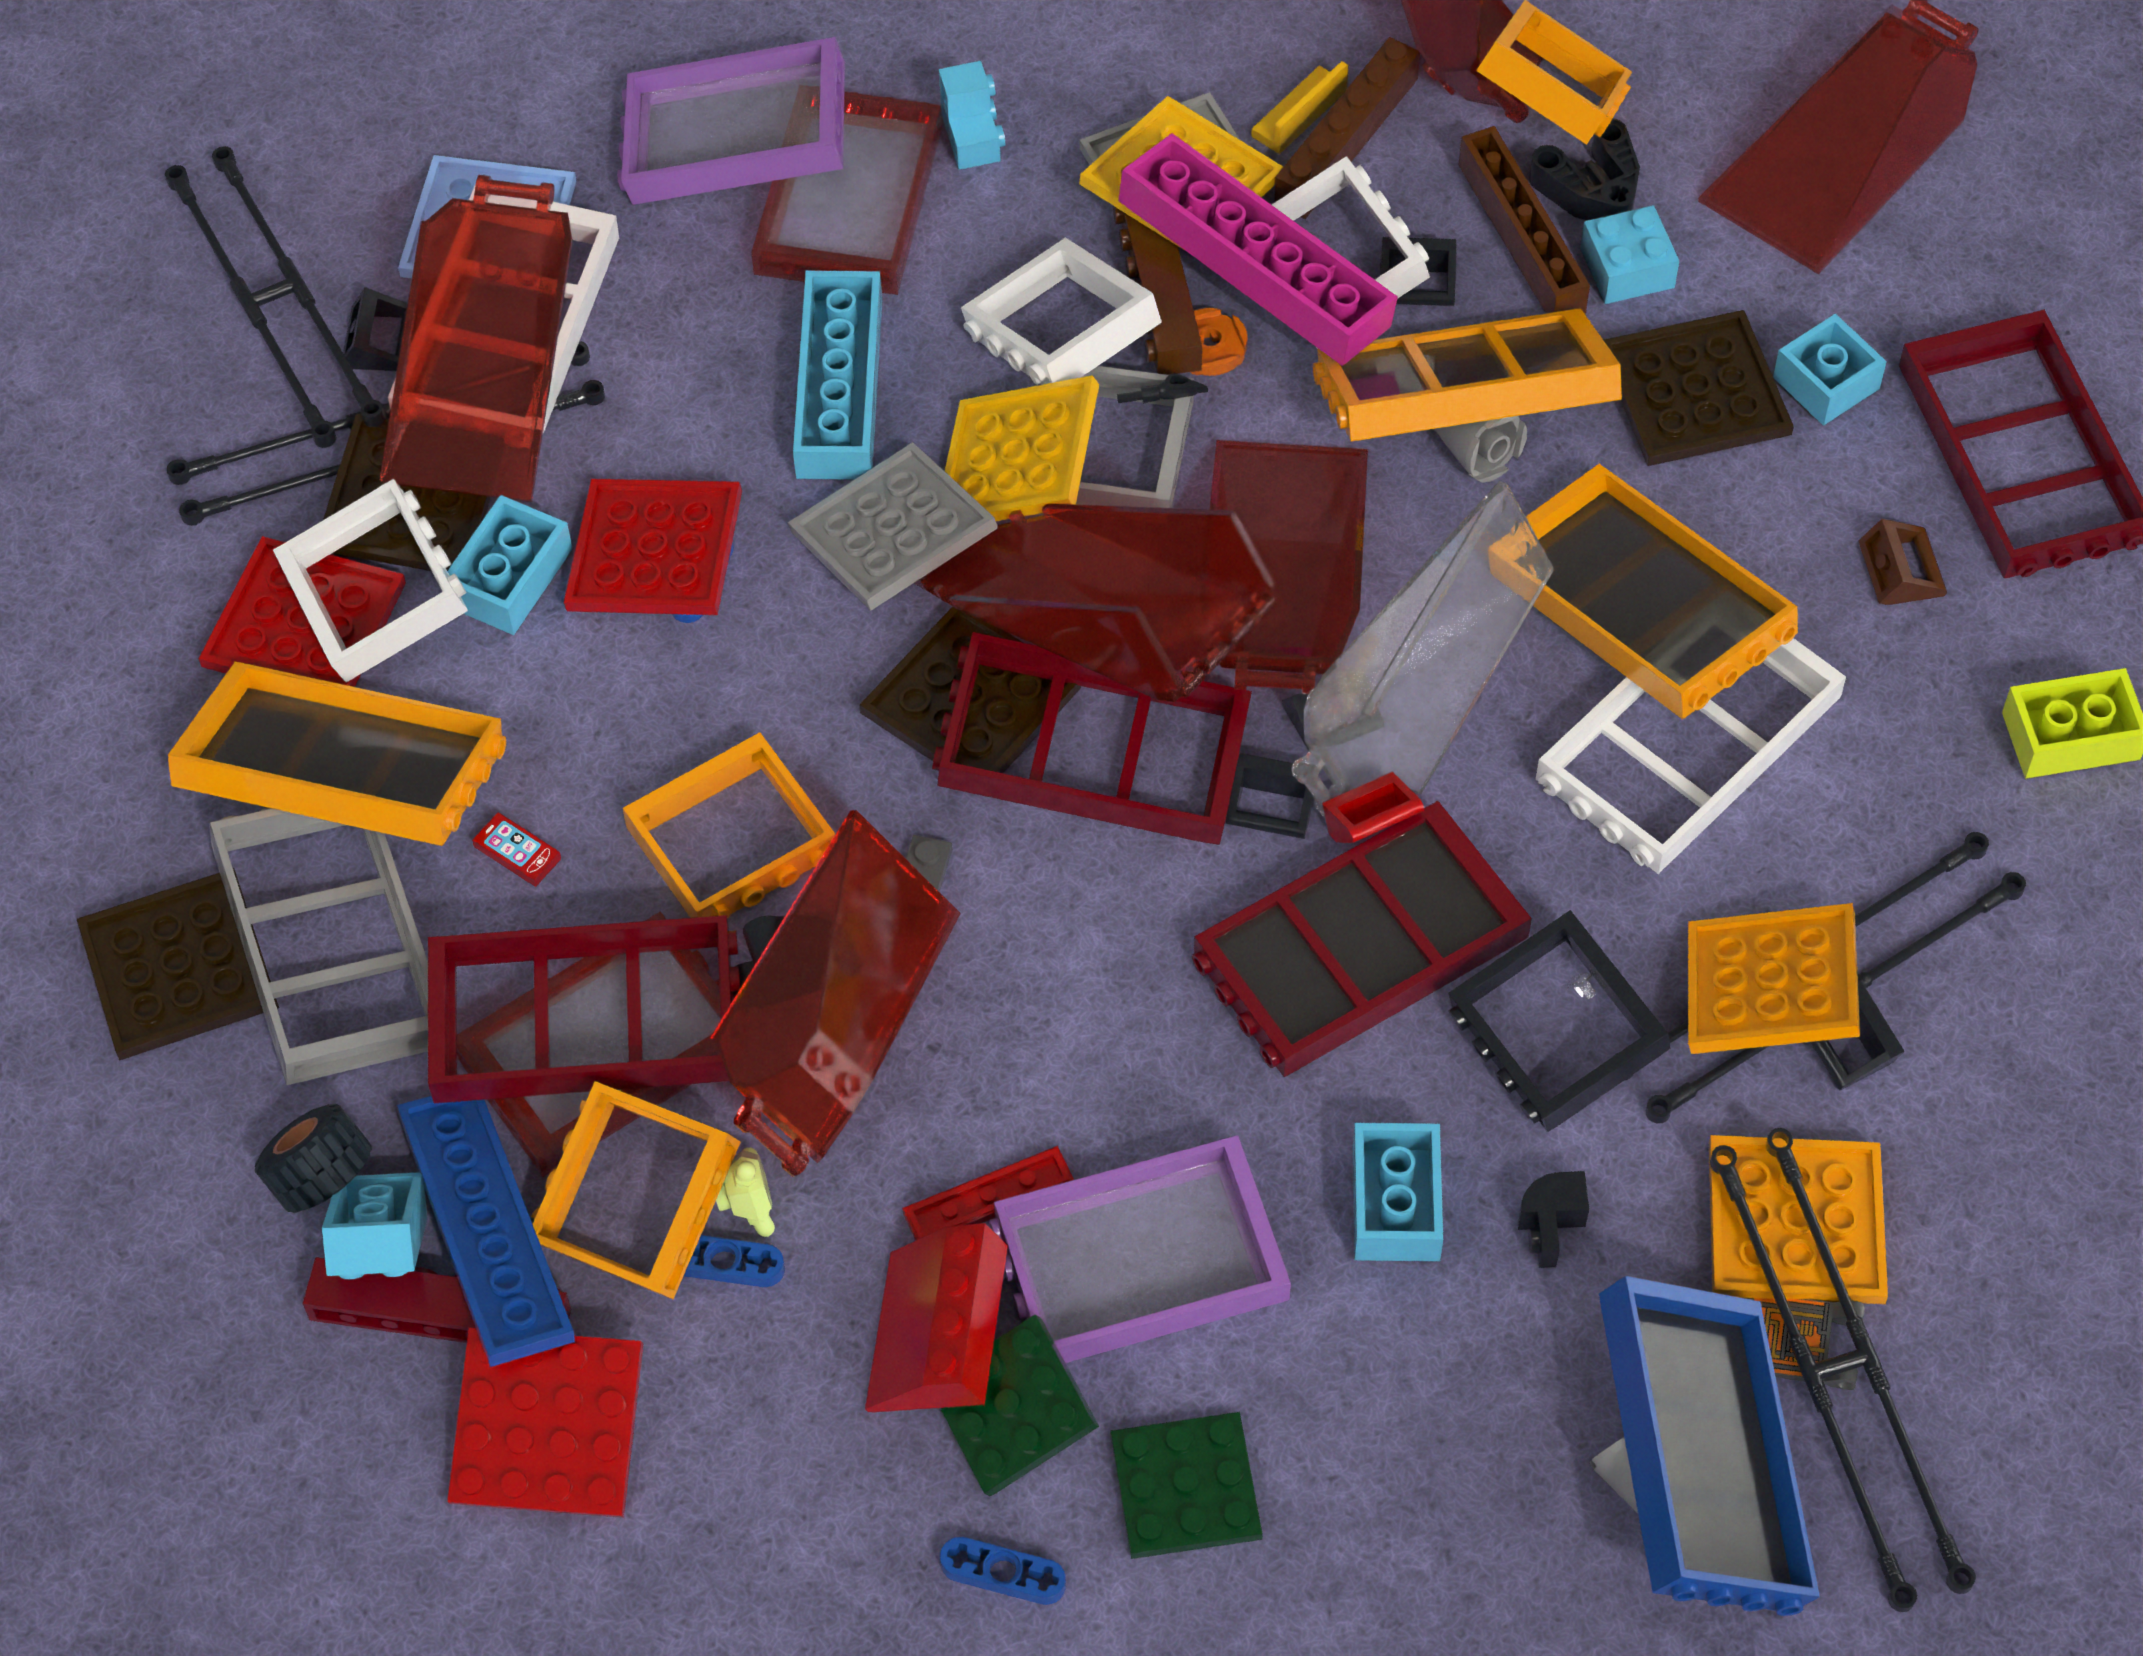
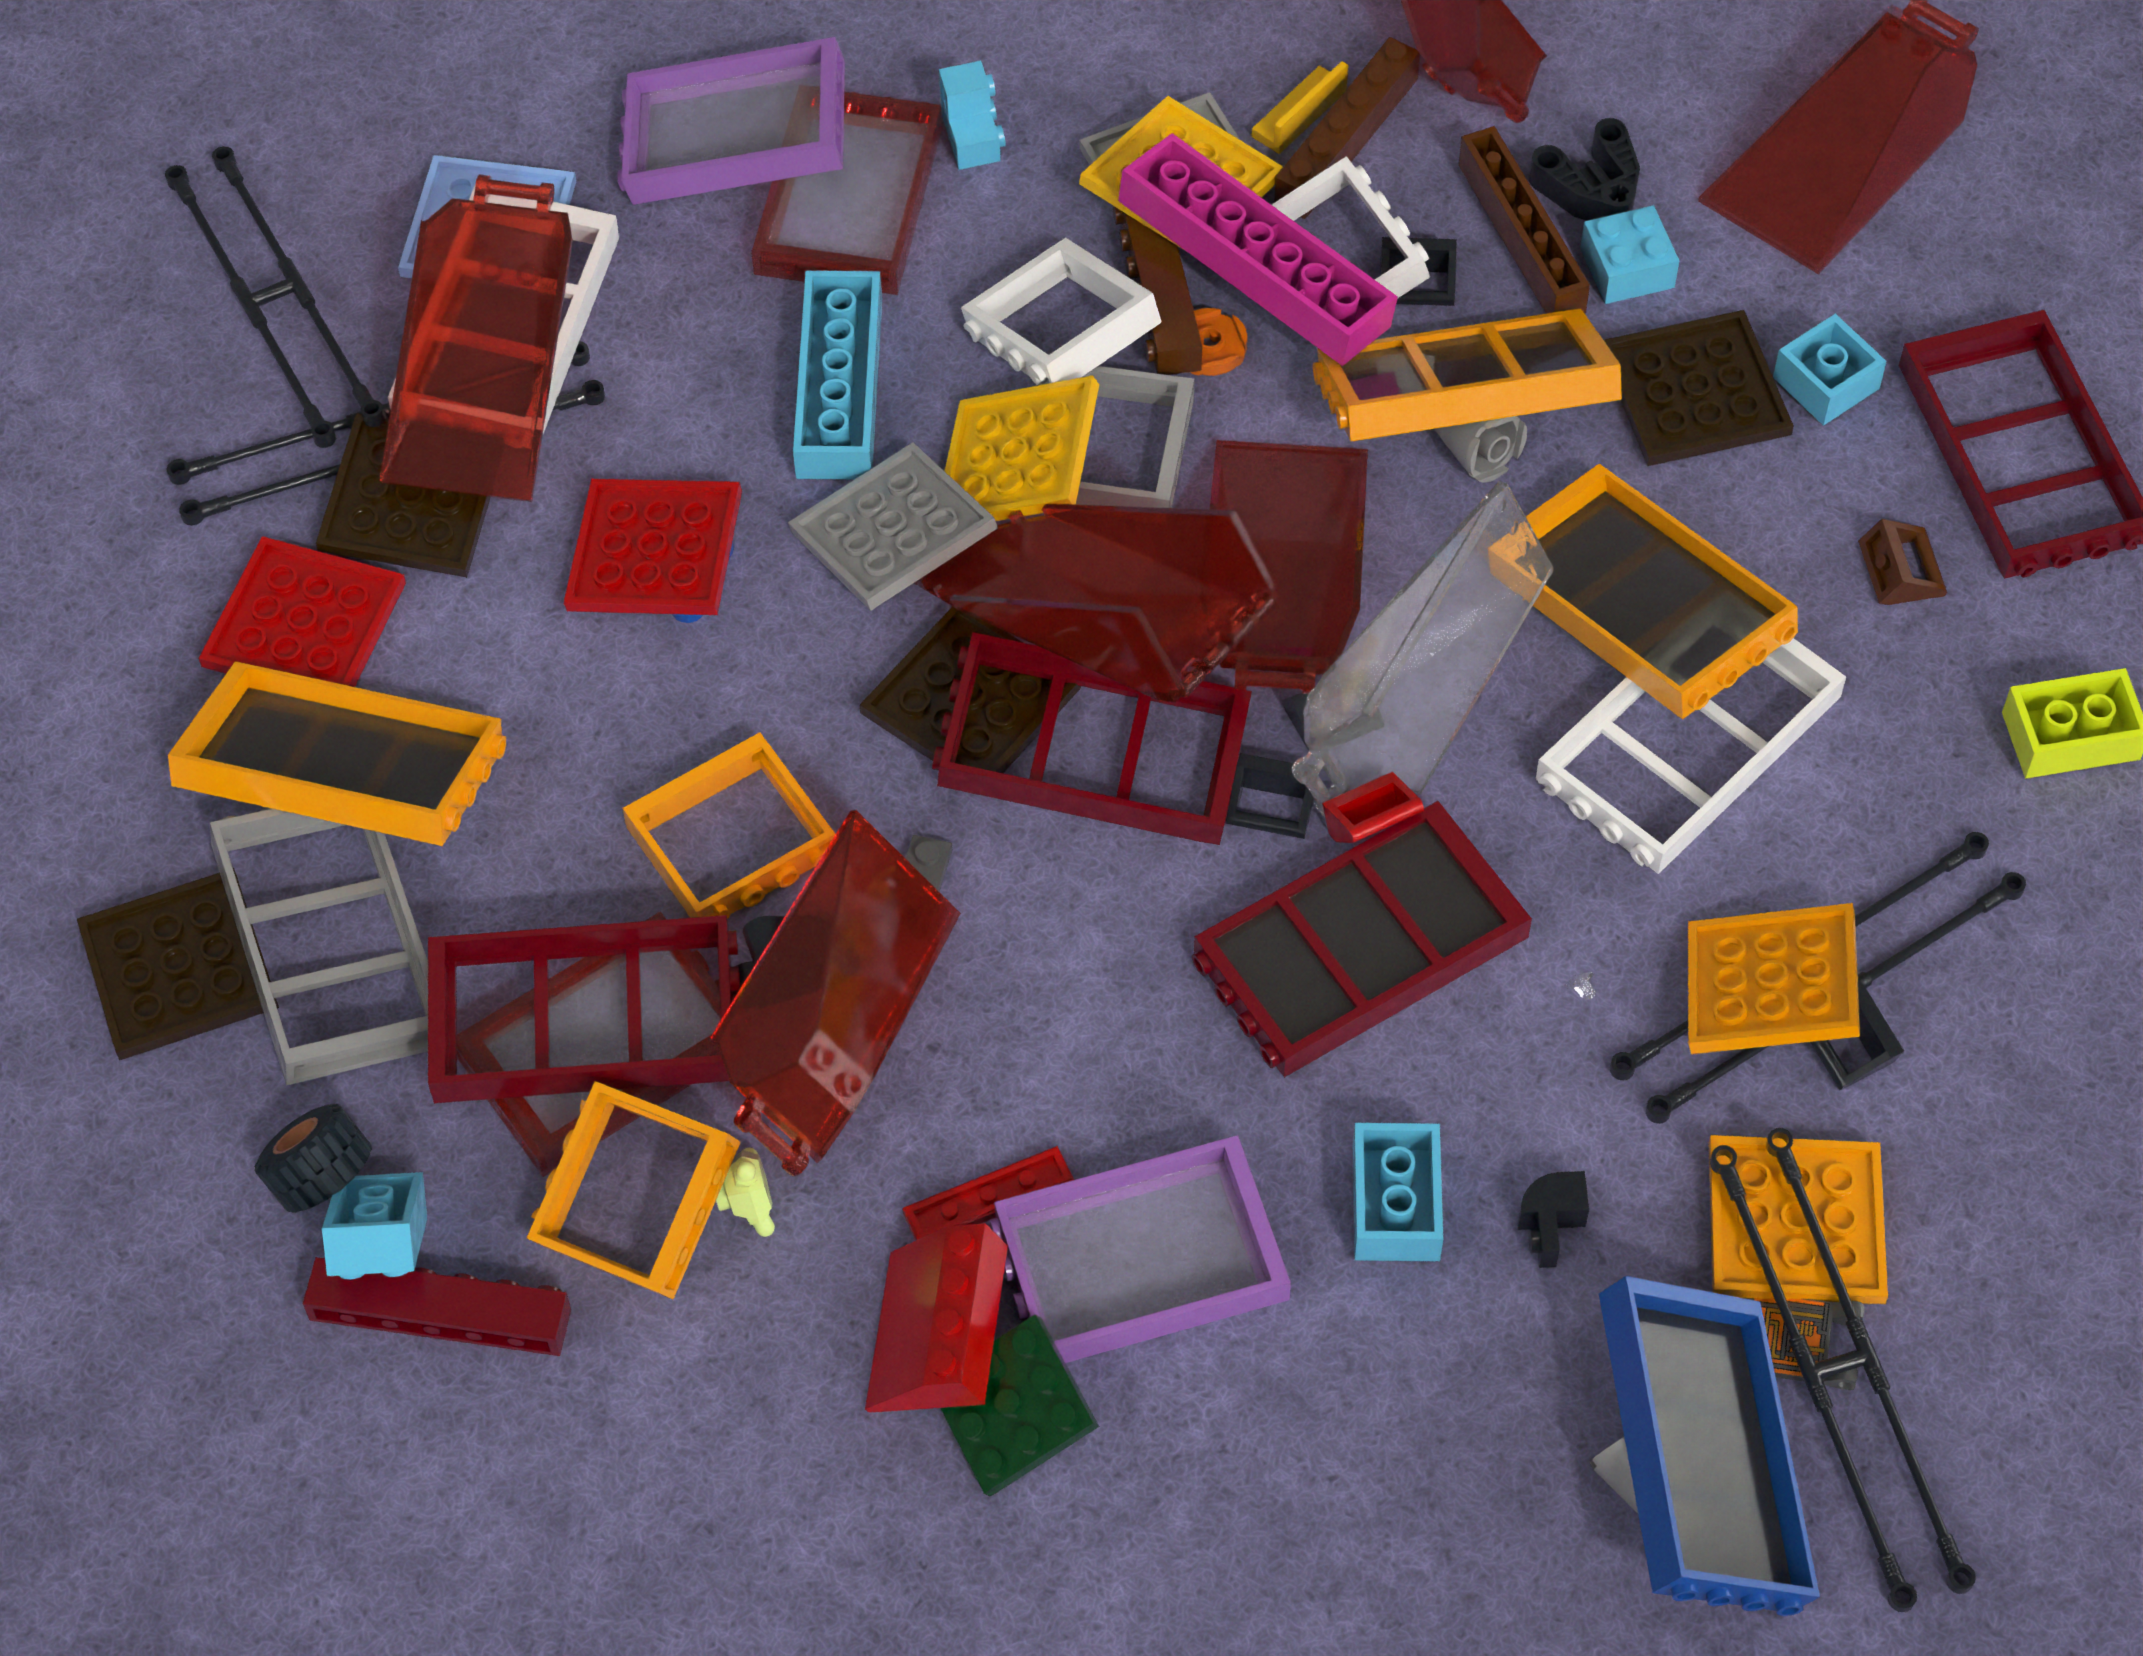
(339, 531): white window -> none
(356, 346): black tile -> none
(486, 1228): blue plate -> none
(510, 563): medium azure brick -> none
(516, 849): tile -> none
(548, 1428): red plate -> none
(755, 1252): blue beam -> none
(968, 1572): blue beam -> none
(1173, 387): black hand -> none
(1186, 1485): dark green plate -> none
(1545, 92): light orange window -> none
(1550, 1114): black window -> none

